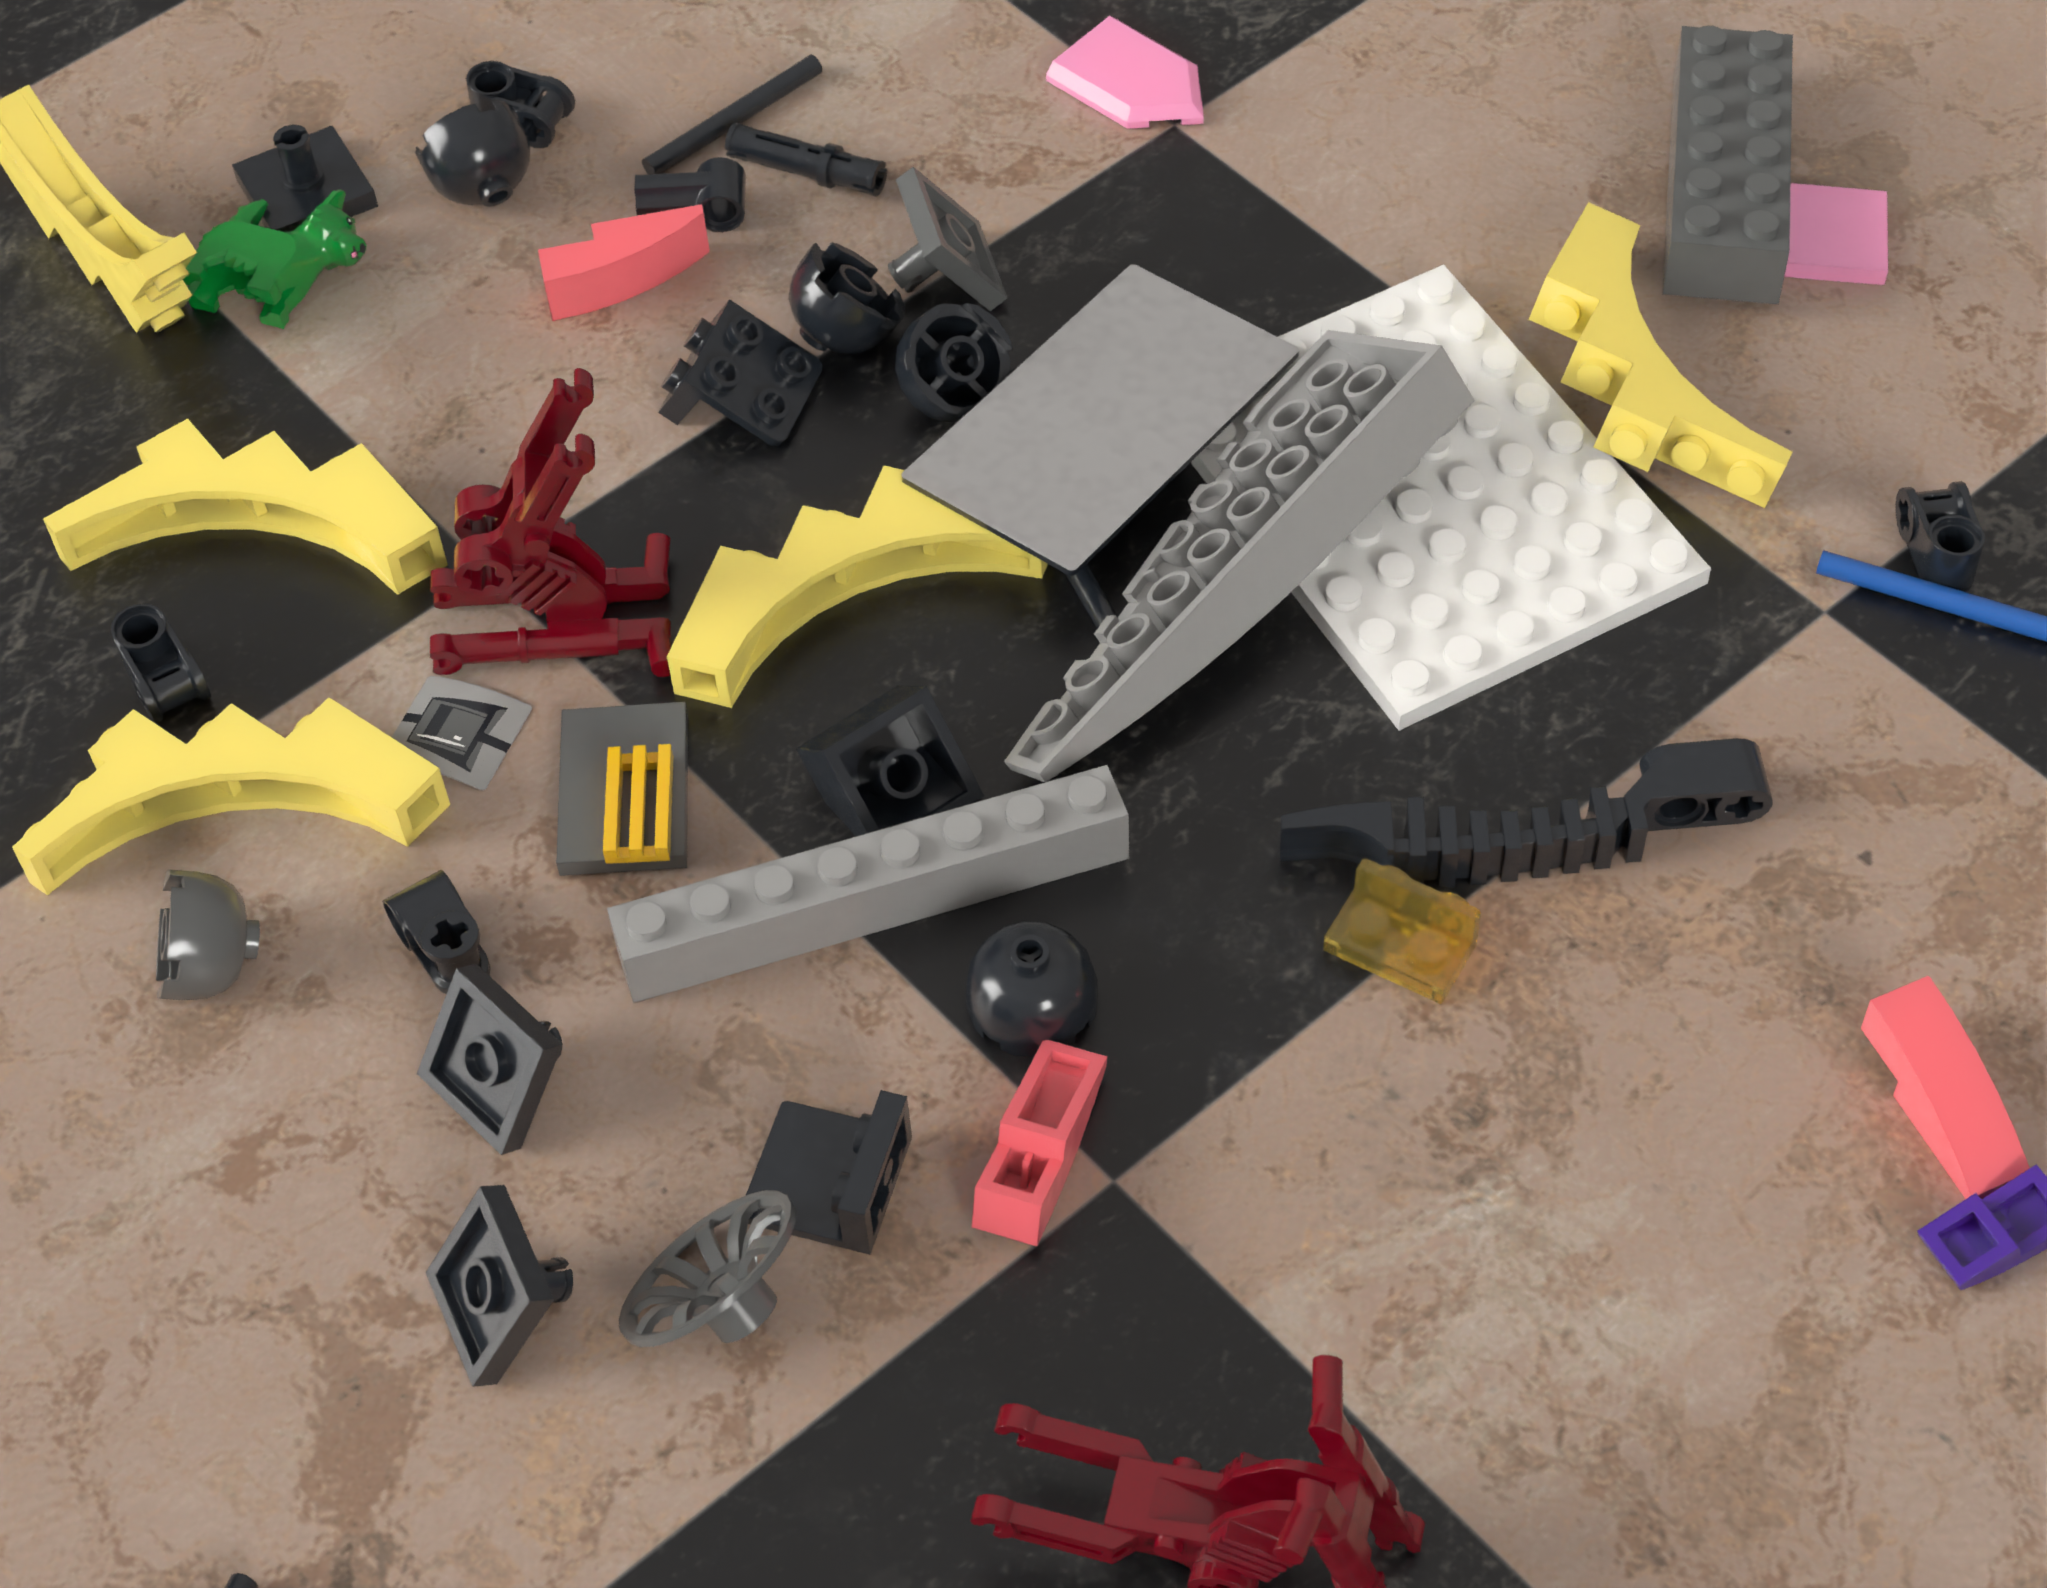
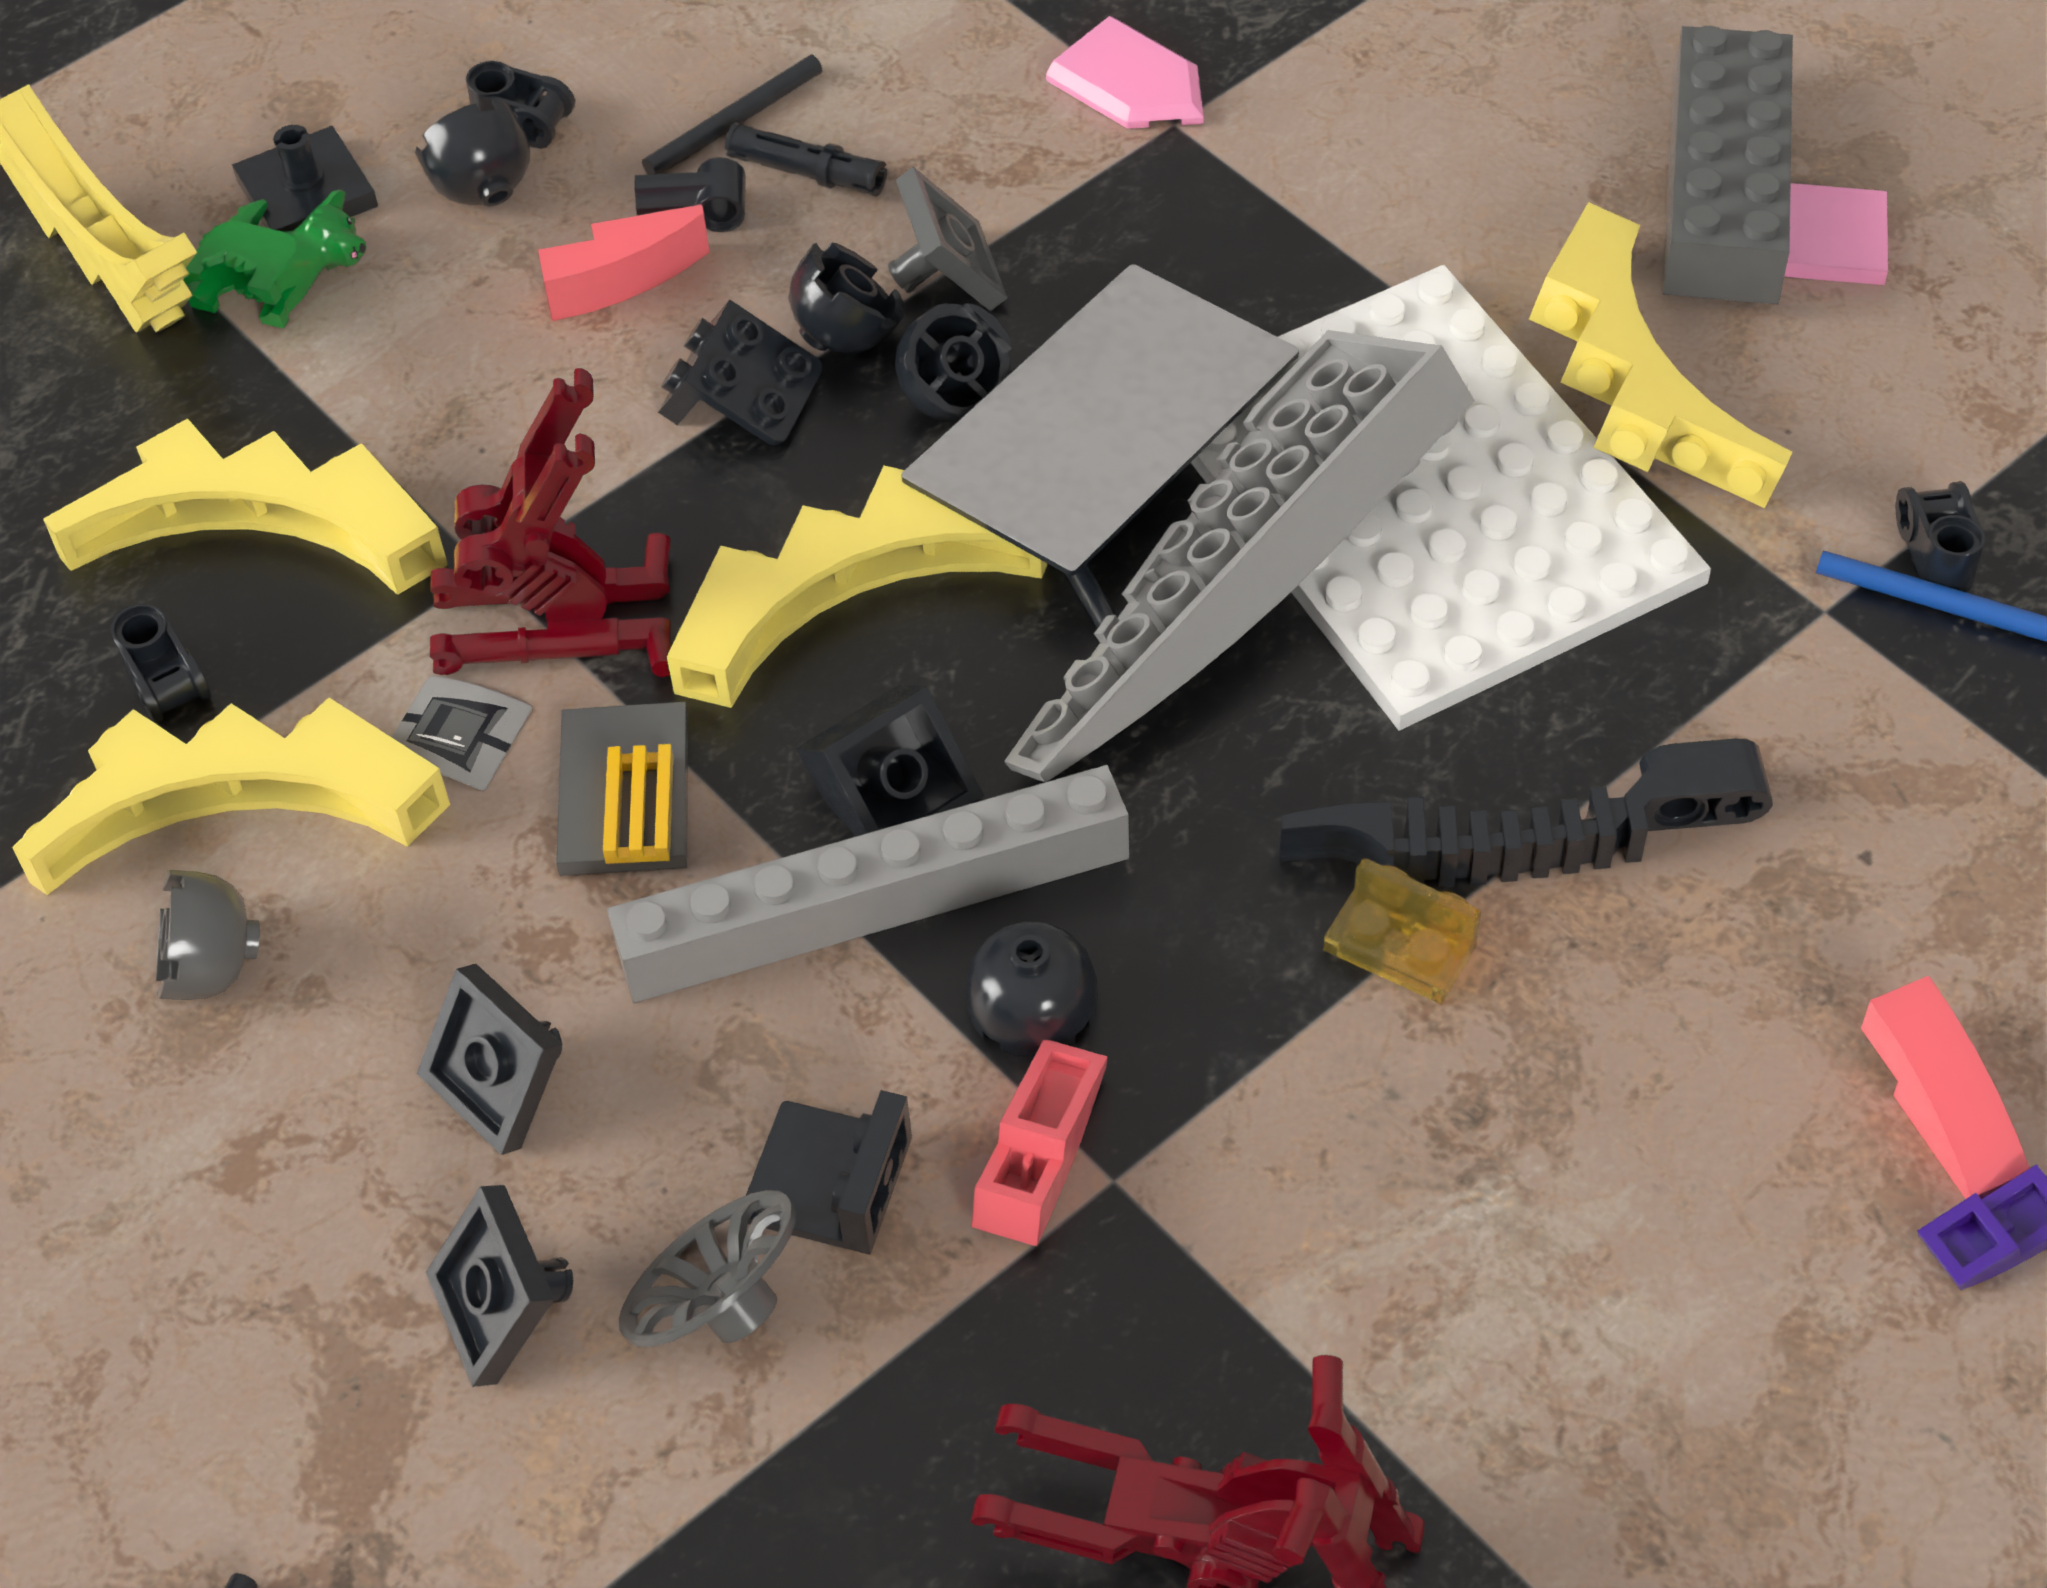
(436, 928): black piece -> none

